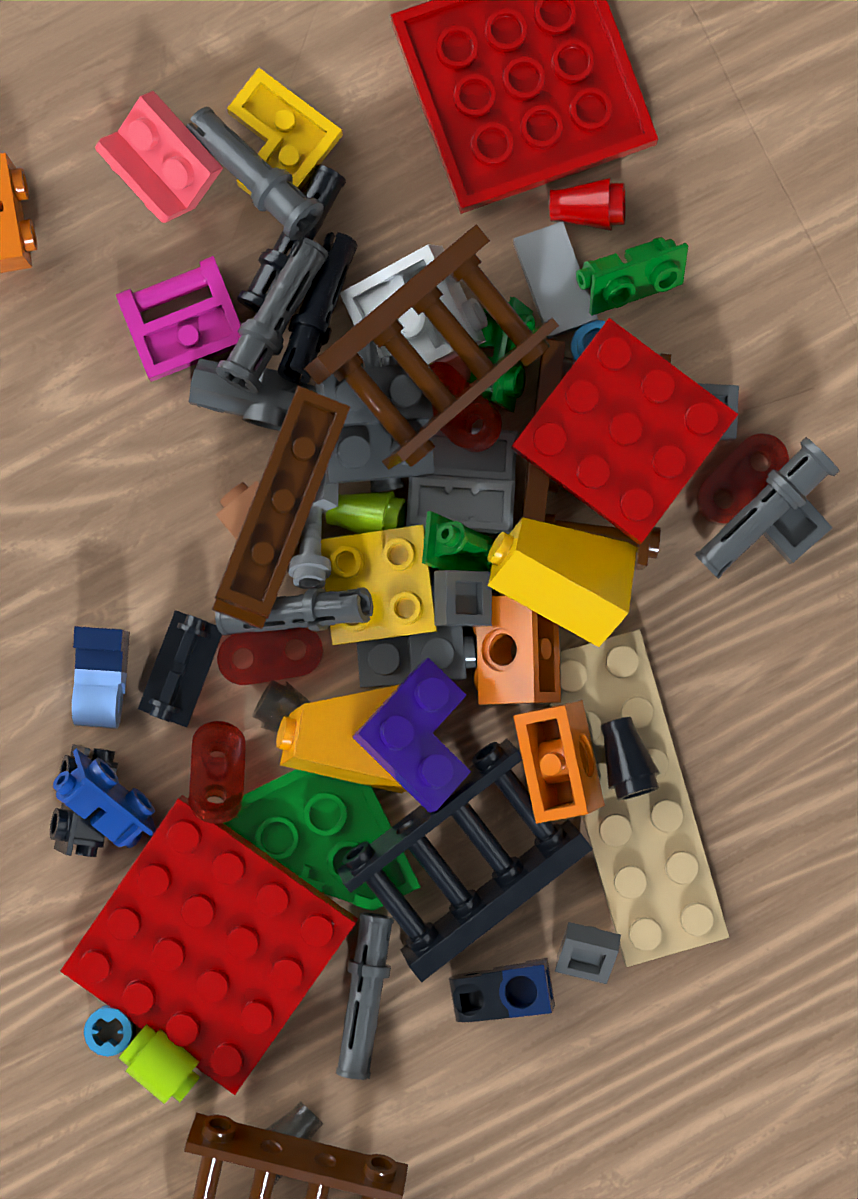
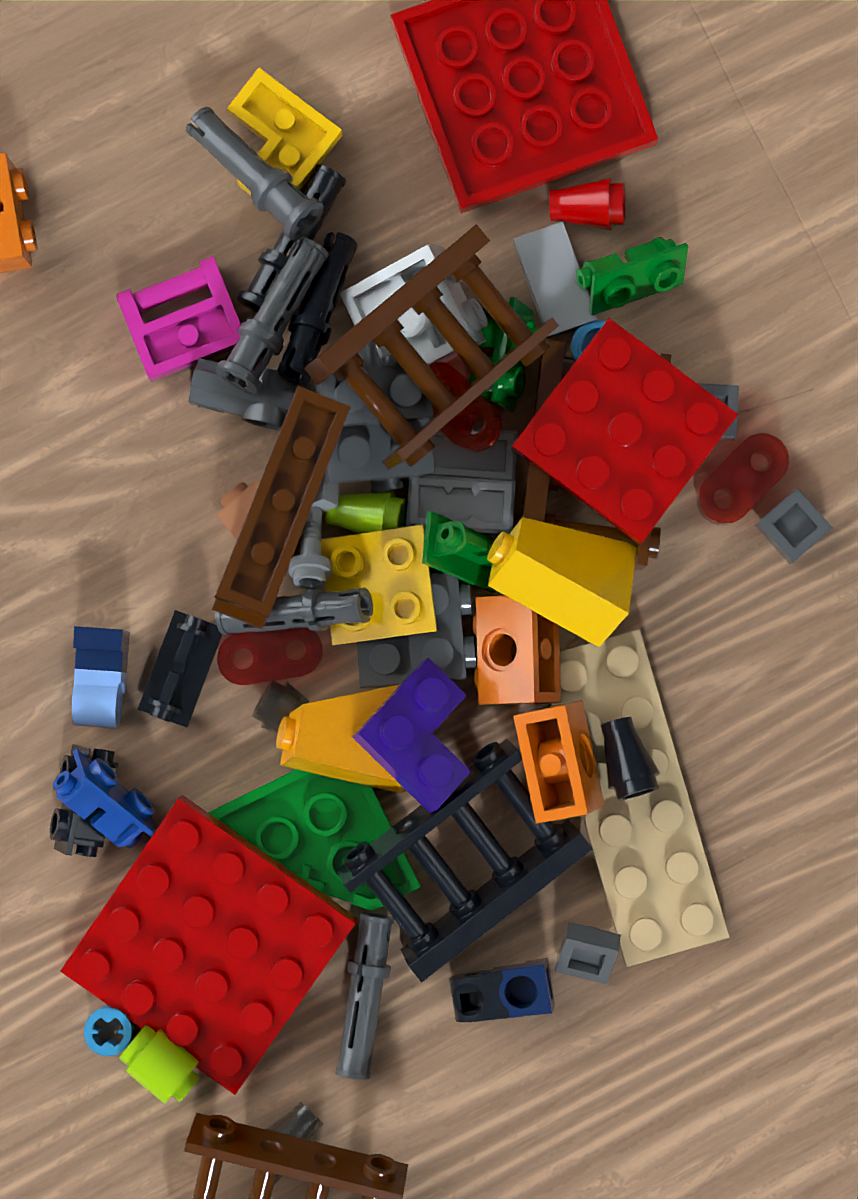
(160, 159): coral bracket -> none
(217, 775): clear red plate -> none
(462, 598): dark grey plate -> none
(784, 491): dark grey pin -> none

